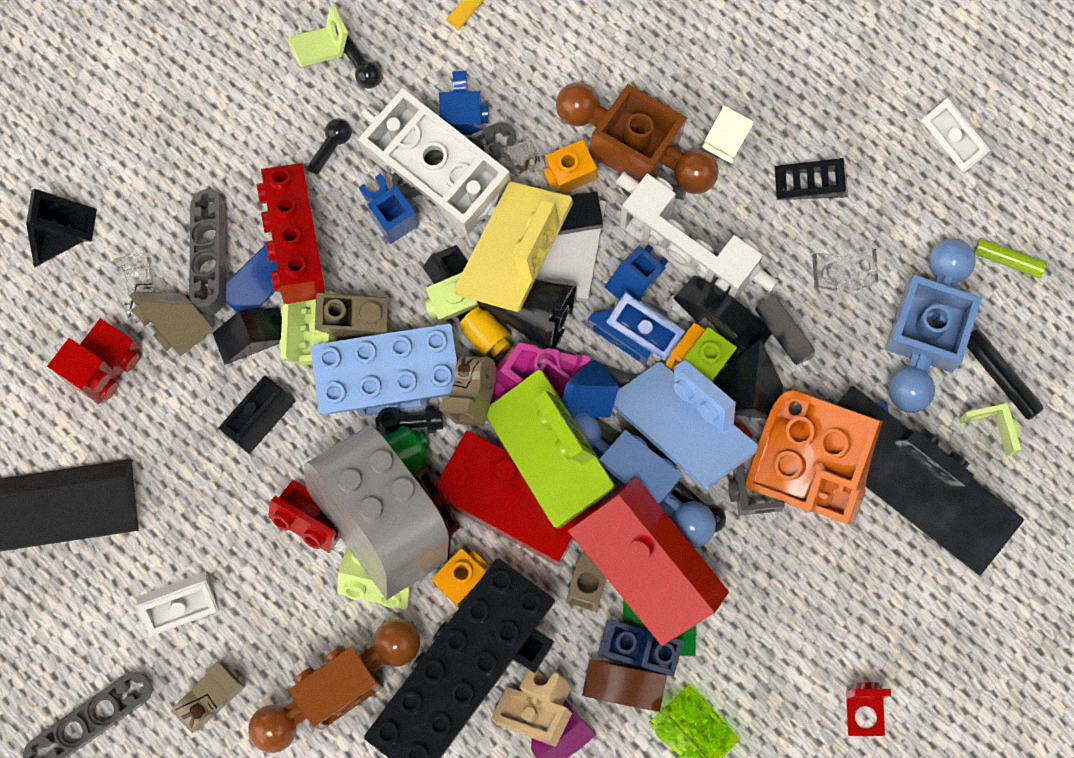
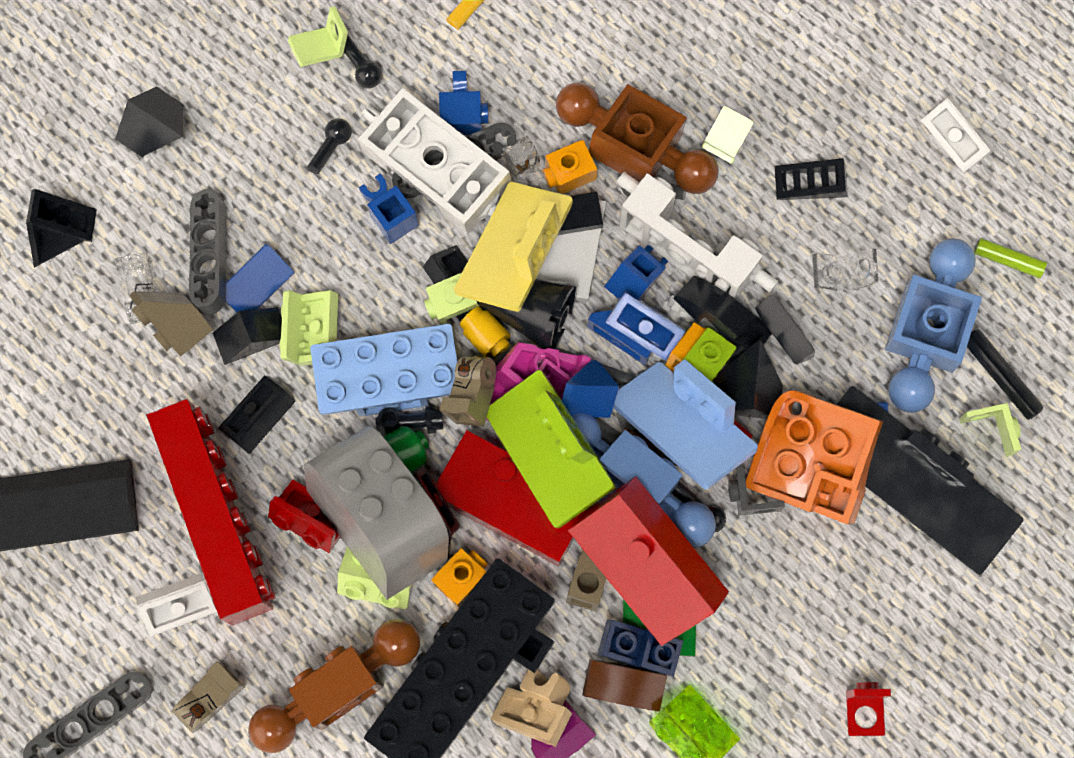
(96, 361): red brick -> none
(150, 122): none -> black slope
(210, 513): none -> red brick
(293, 233): red brick -> none
(350, 315): dark tan slope -> none

